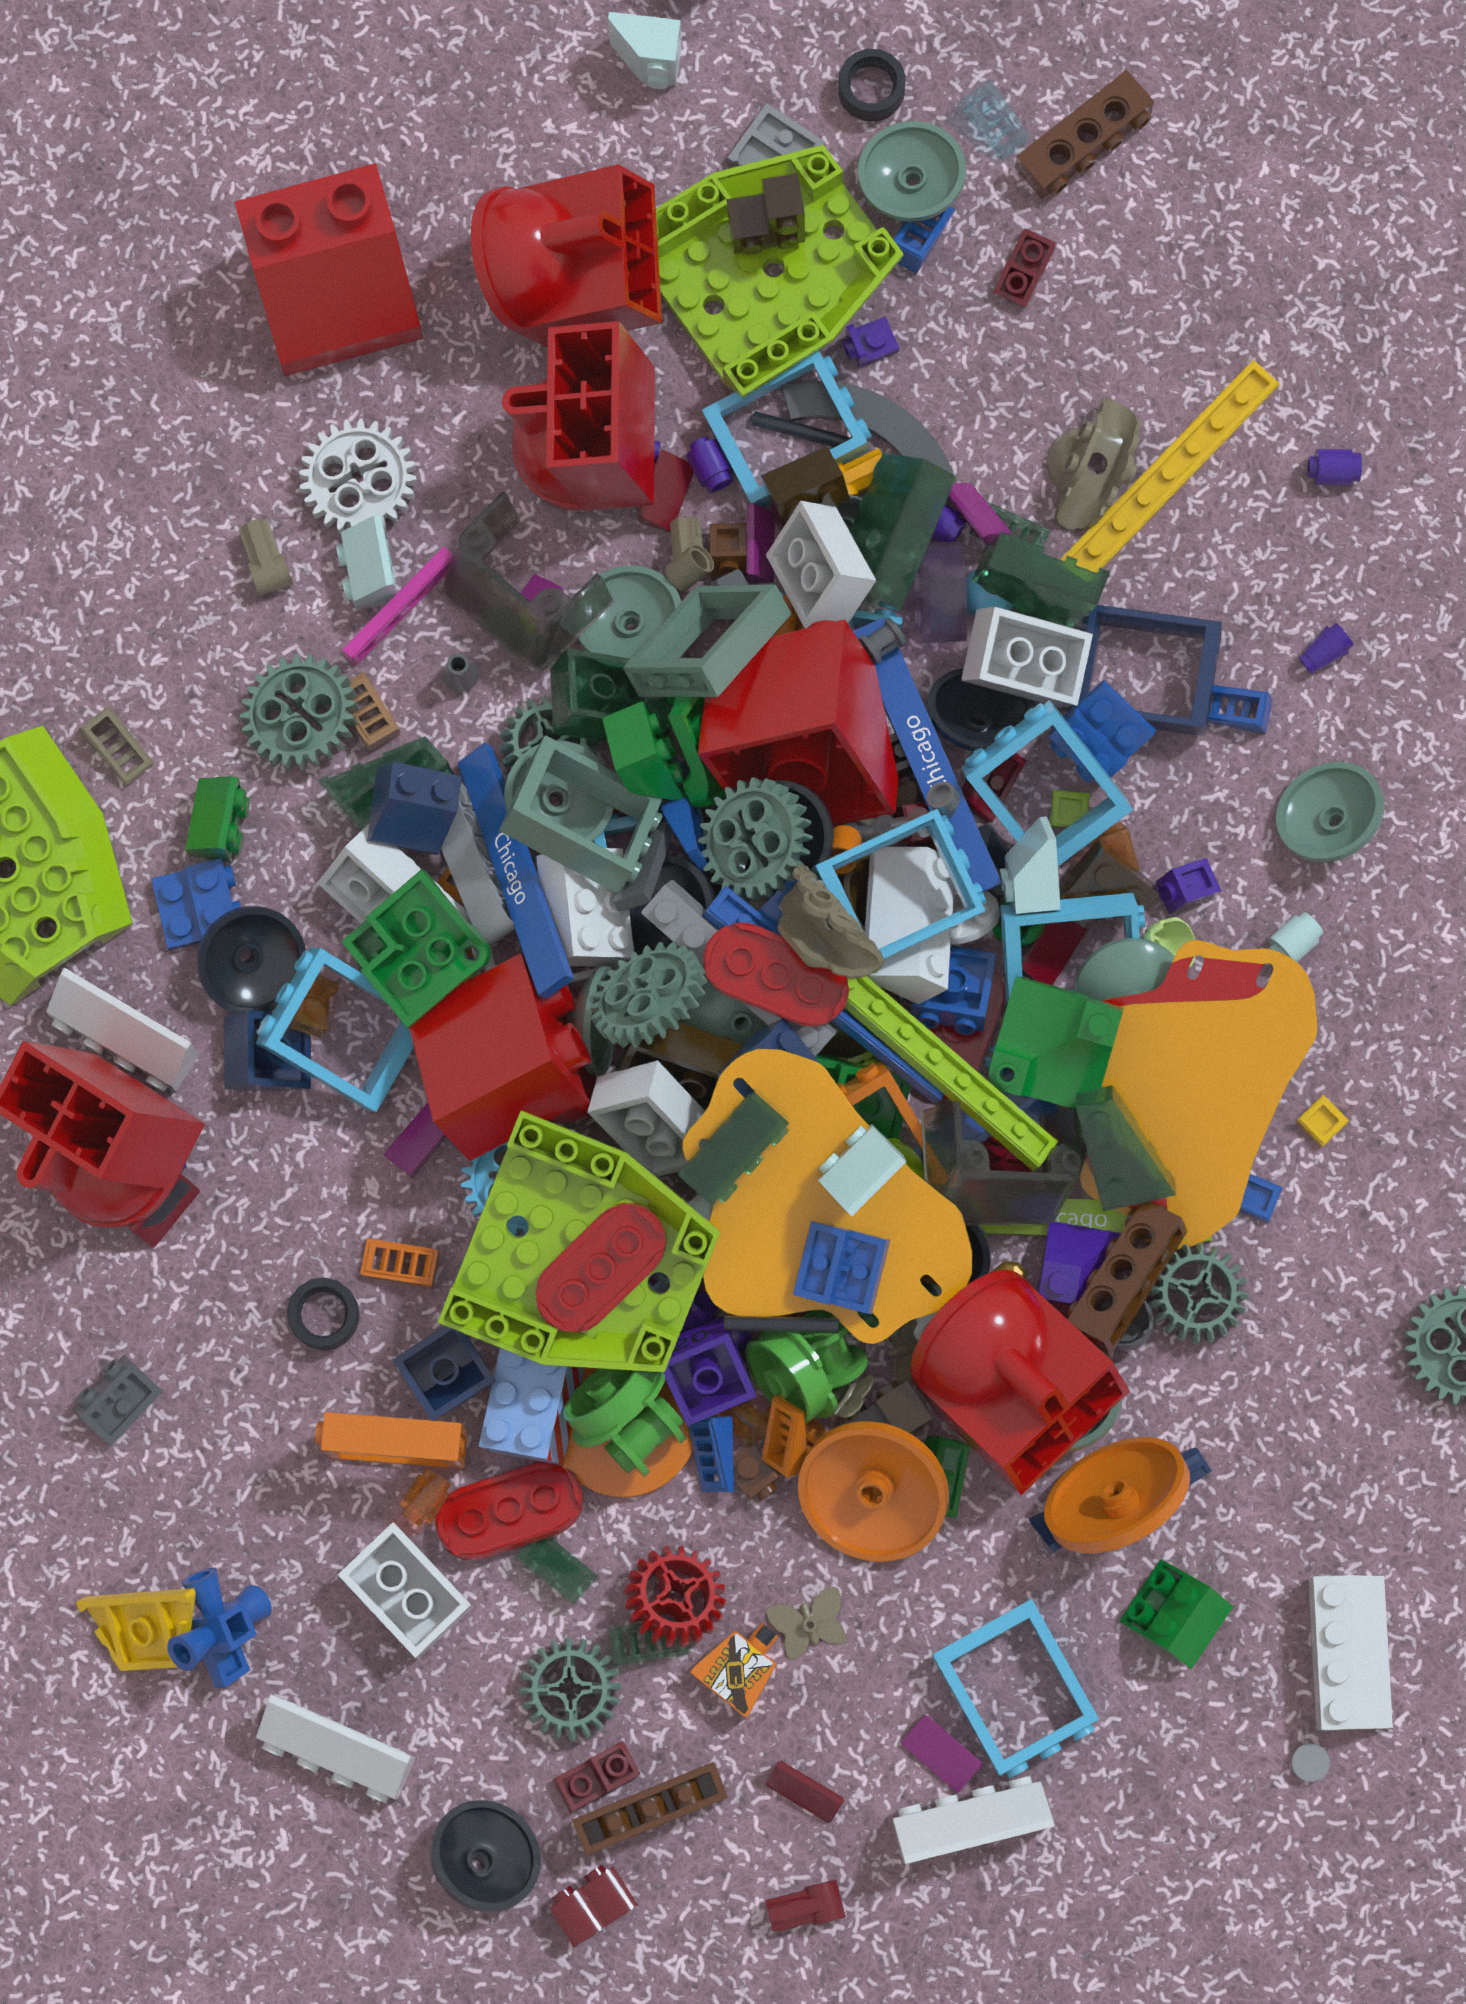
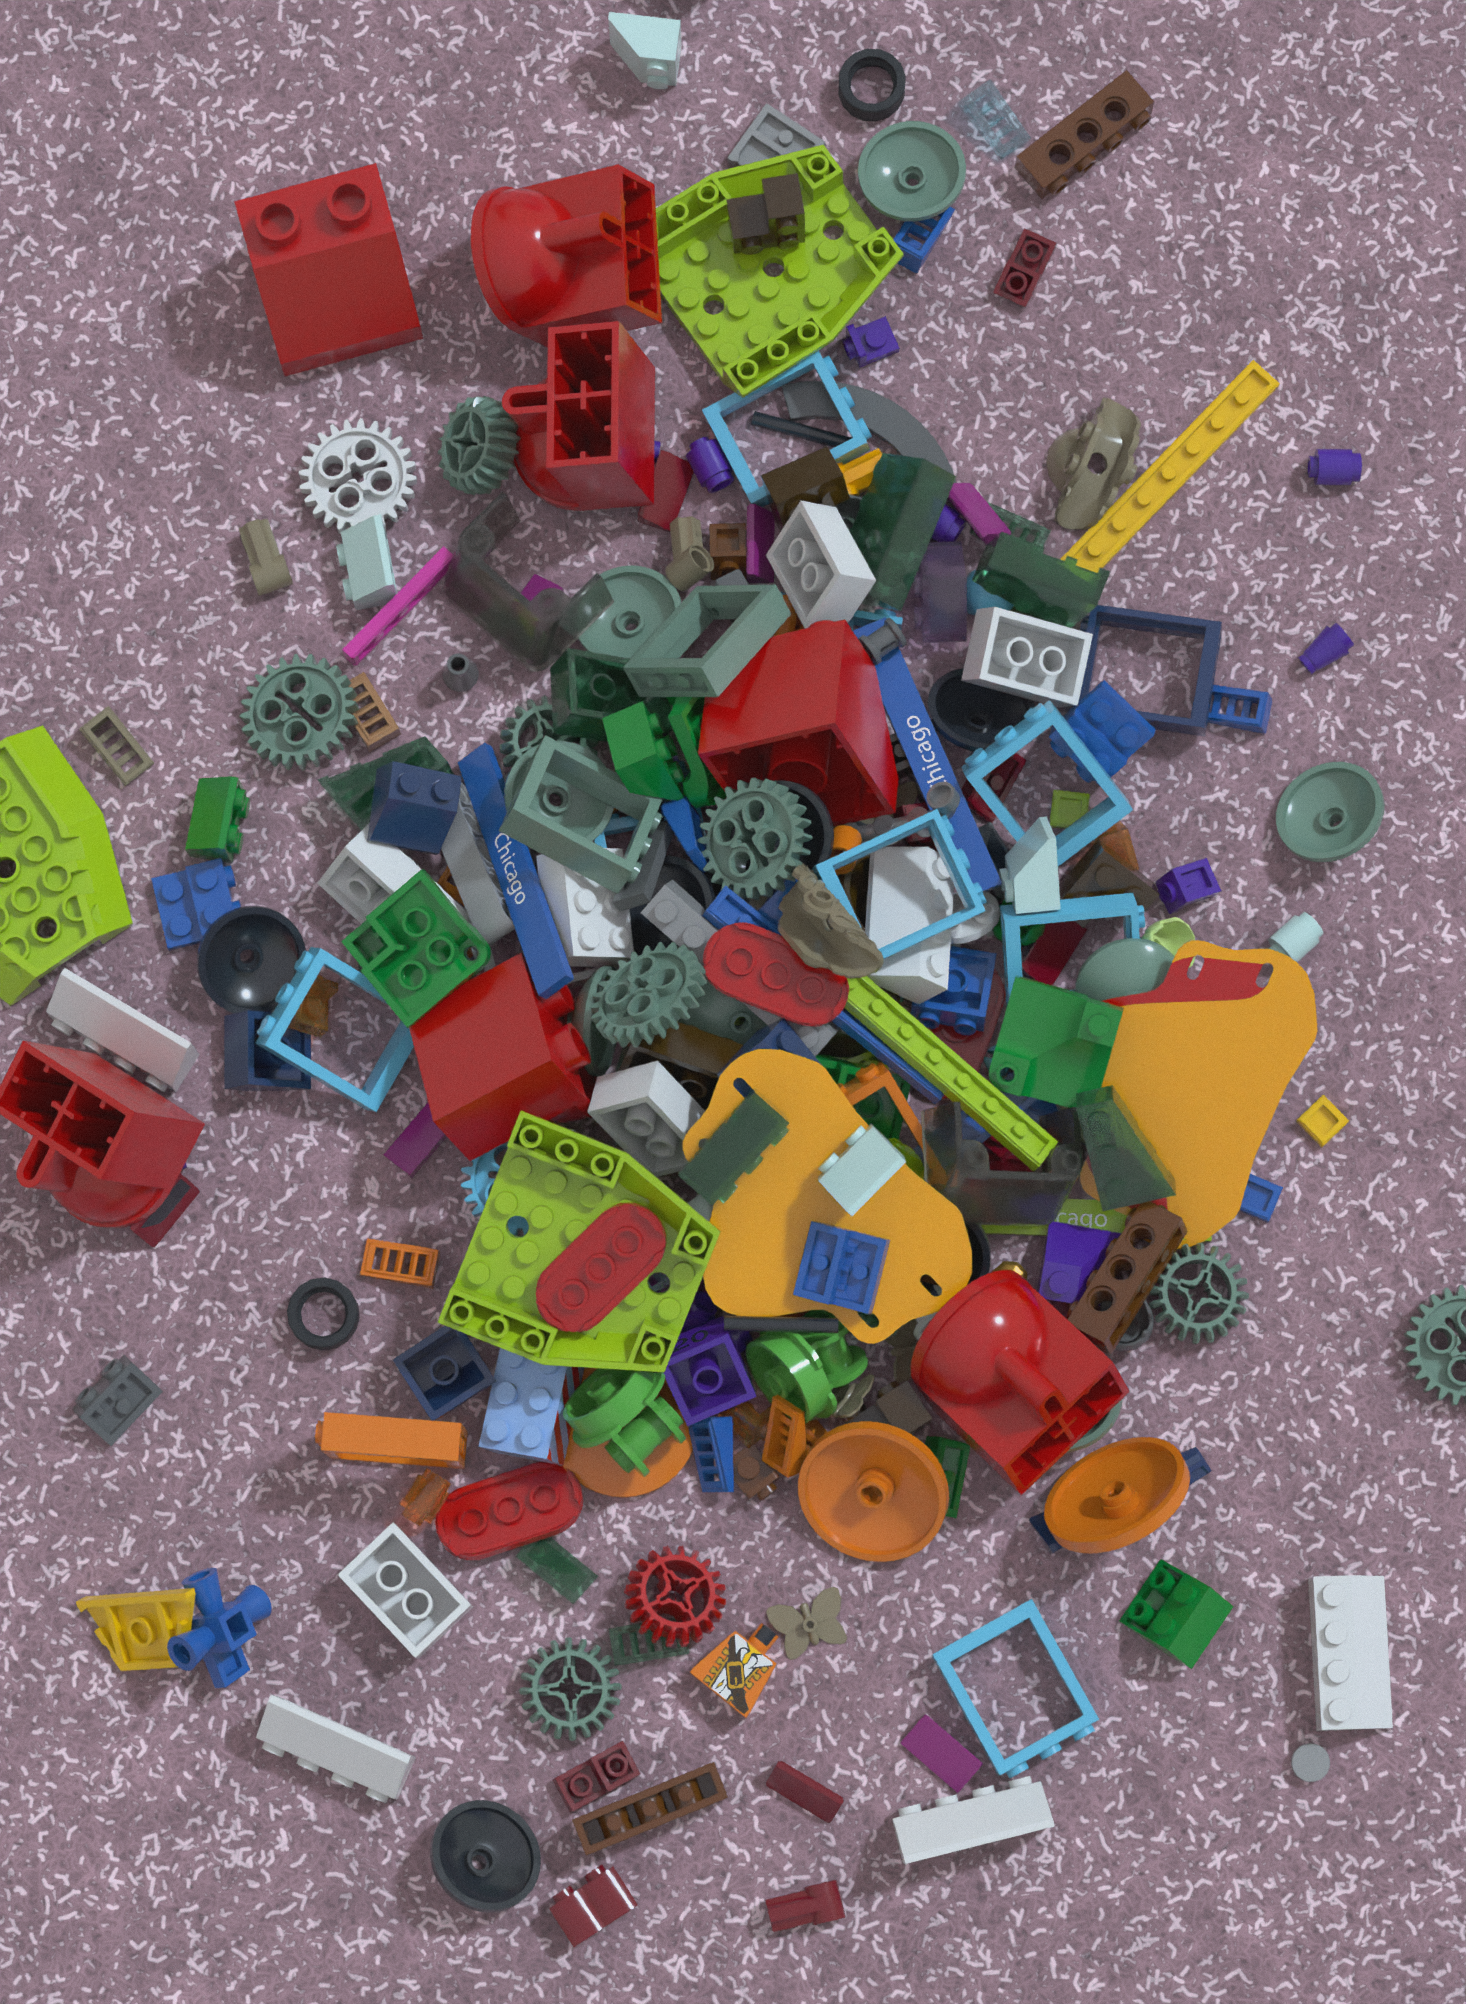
(478, 446): none -> sand green gear

